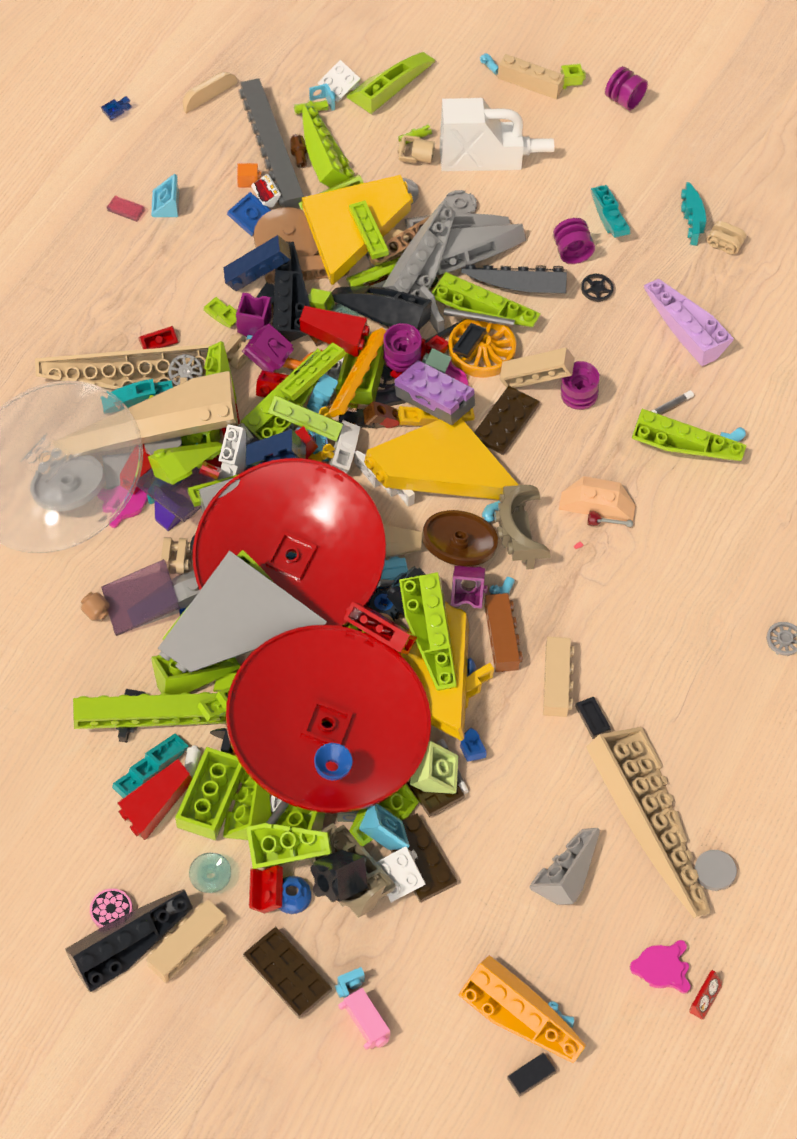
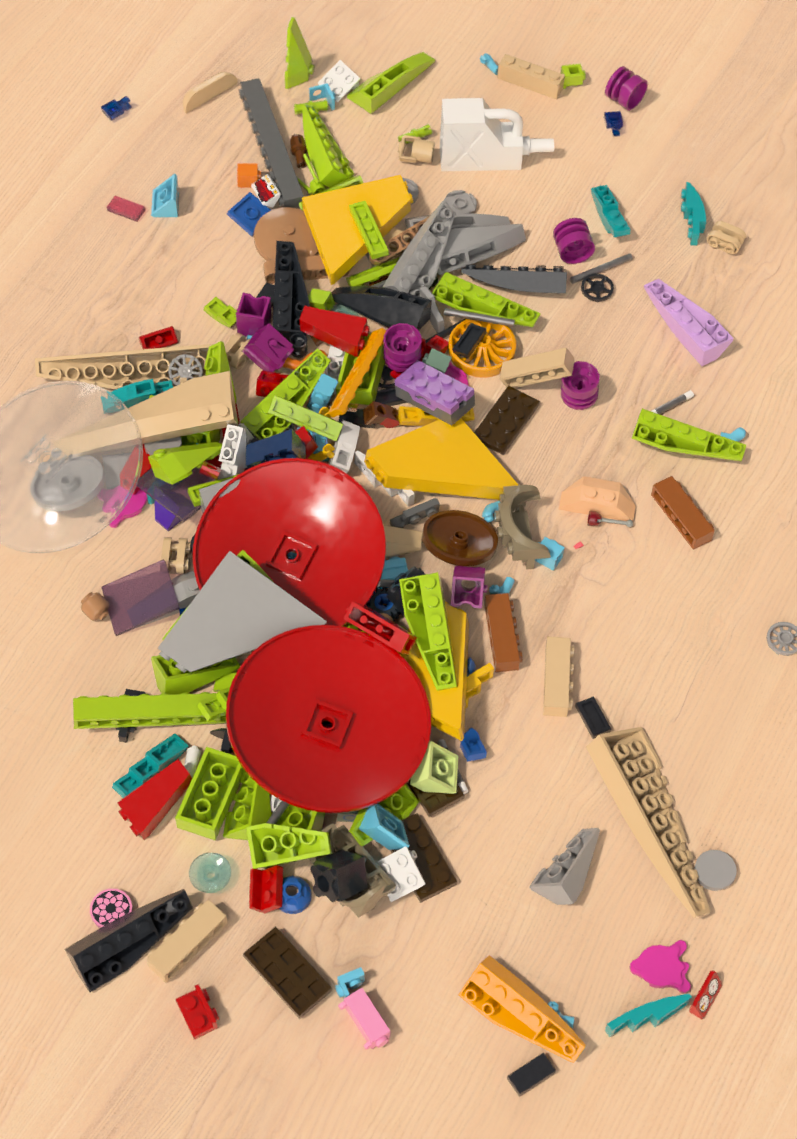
(197, 1012): none -> red bracket
(256, 263): dark blue brick -> none
(297, 57): none -> lime wedge
(299, 344): none -> black wheel
(313, 371): lime plate -> none
(315, 186): none -> lime plant
(333, 753): blue piece -> none
(416, 513): none -> dark grey hinge
(556, 553): none -> medium azure brick
(601, 268): none -> flat silver bar
(614, 121): none -> clear blue plate
(654, 1011): none -> teal slope
(682, 512): none -> dark orange brick

